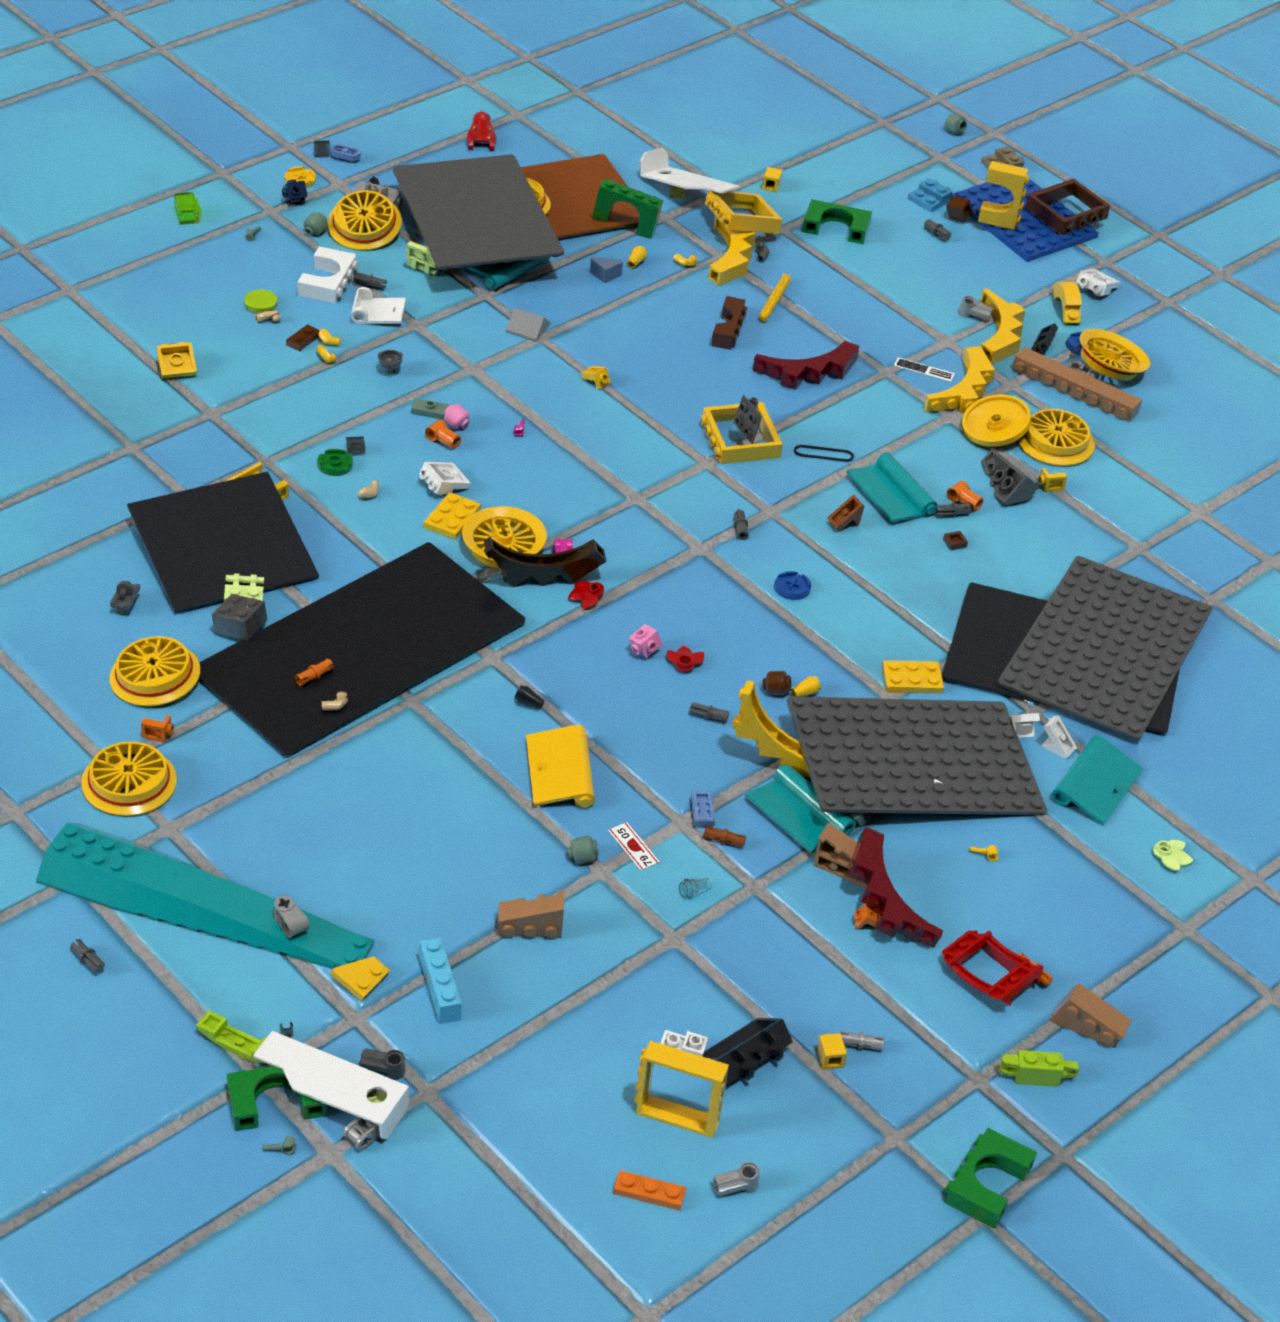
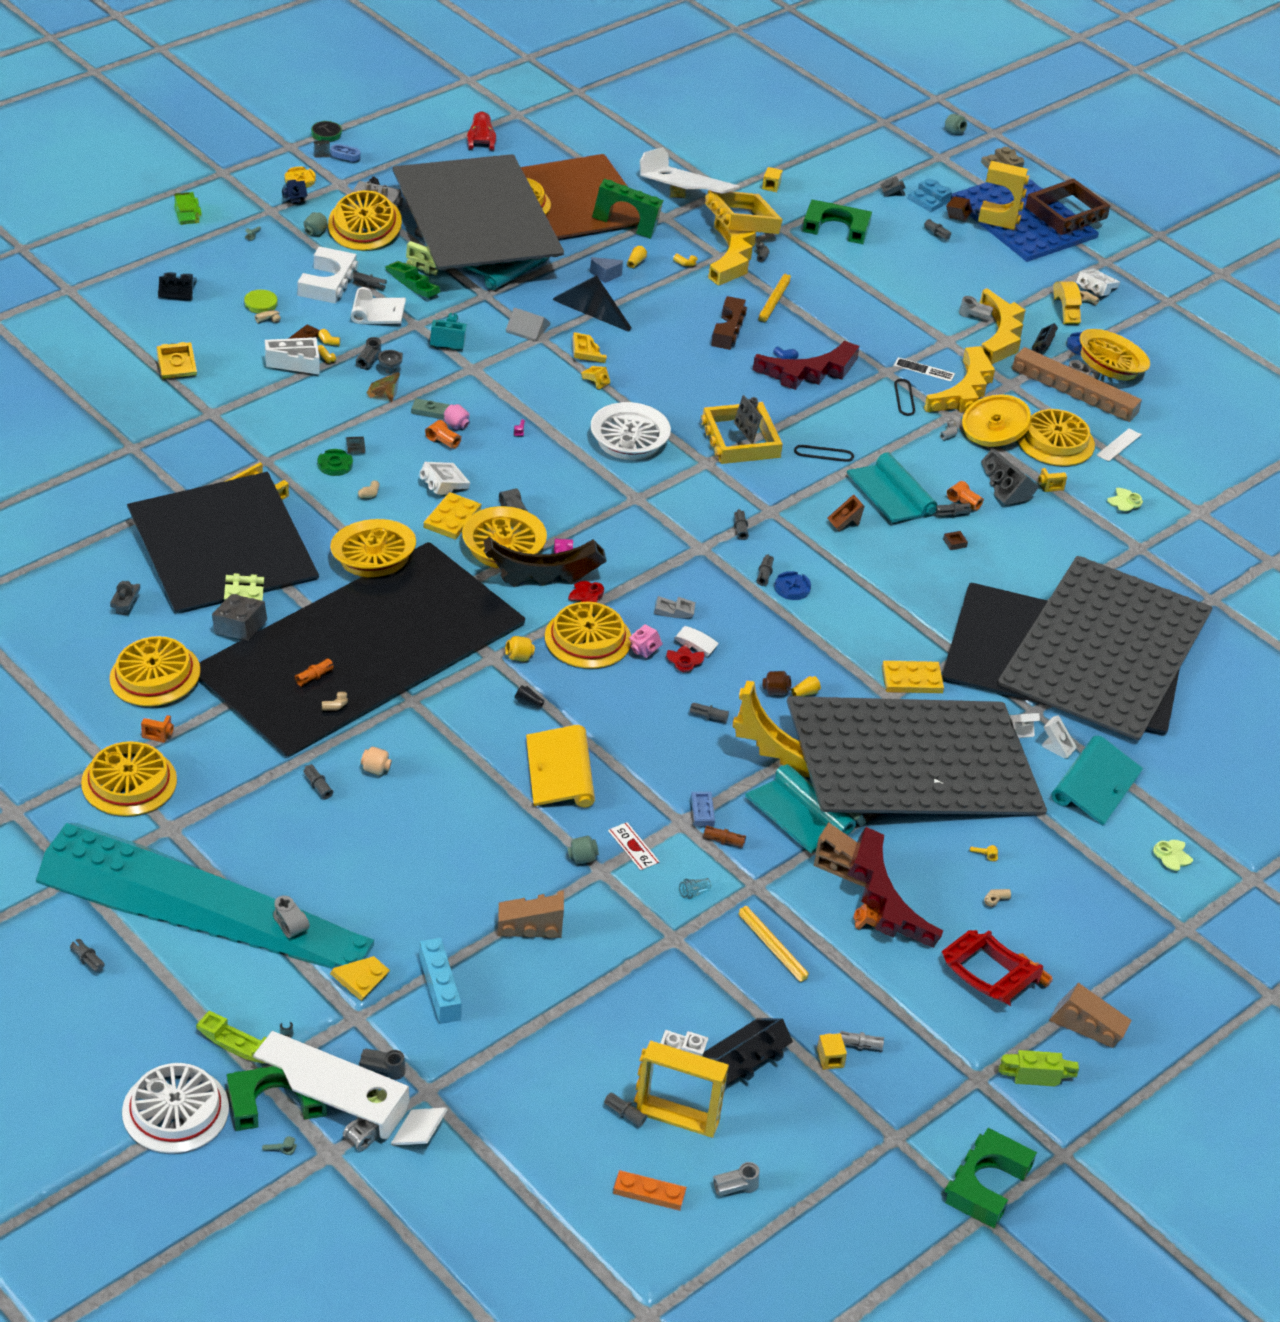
(162, 1100): none -> white piece
(176, 286): none -> black bracket
(293, 354): none -> white wedge
(318, 781): none -> dark grey axle
(326, 130): none -> tile
(369, 353): none -> dark grey piece
(375, 542): none -> yellow piece
(376, 761): none -> light nougat head
(385, 385): none -> clear orange slope
(409, 277): none -> green slope
(419, 1126): none -> white piece
(448, 333): none -> teal brick
(511, 498): none -> dark grey piece
(519, 648): none -> yellow head
(586, 349): none -> yellow wing
(594, 300): none -> black tile
(603, 639): none -> yellow piece
(625, 1109): none -> dark grey axle
(630, 426): none -> white piece
(680, 609): none -> light grey slope
(697, 640): none -> white slope
(765, 570): none -> dark grey axle
(773, 943): none -> yellow axle
(786, 354): none -> blue arm
(893, 185): none -> dark grey bracket
(898, 400): none -> black piece
(951, 431): none -> light grey arm
(995, 895): none -> tan arm
(1088, 297): none -> tan arm
(1118, 444): none -> white sticker
(1125, 500): none -> yellowish green plate

